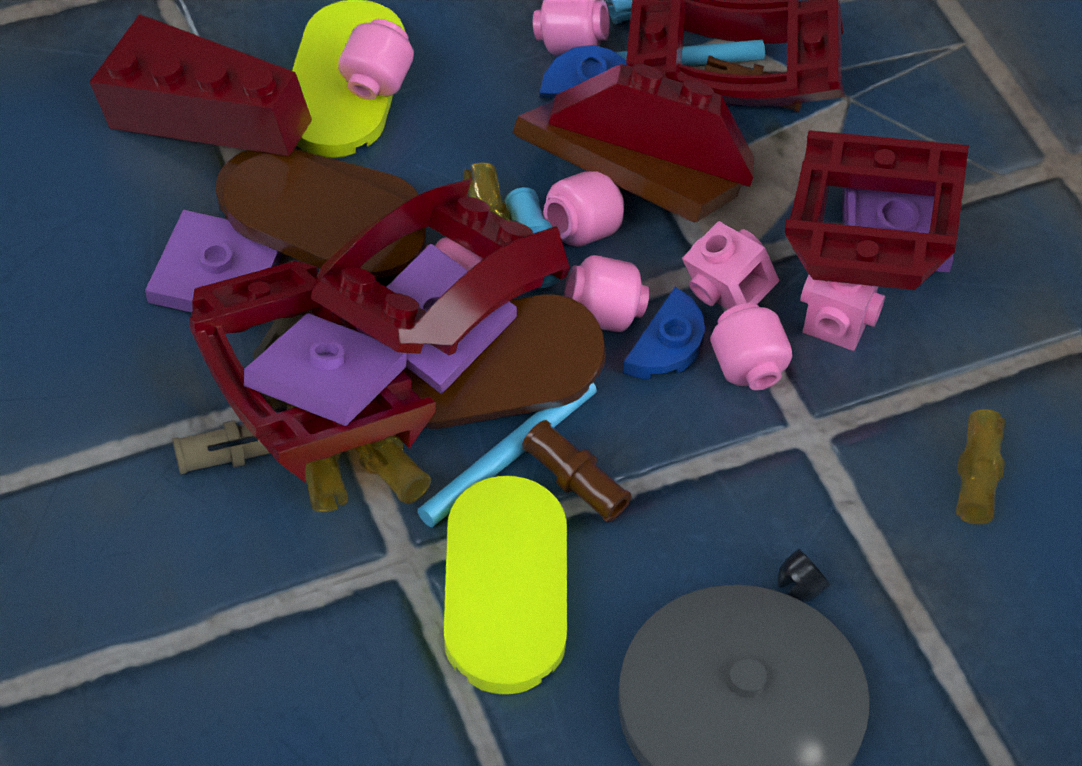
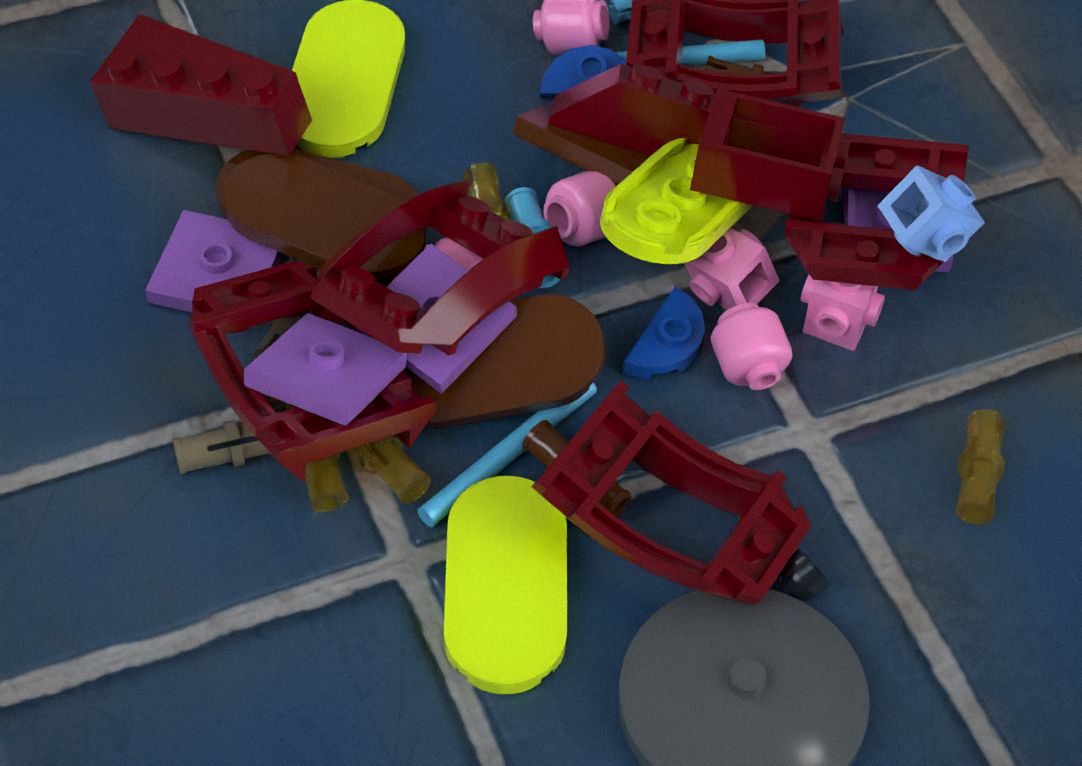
(376, 59): bright pink head -> none
(608, 290): bright pink head -> none
(622, 432): none -> dark red wedge
(659, 216): none -> neon yellow tile
(770, 155): none -> dark red window
(931, 213): none -> light blue brick

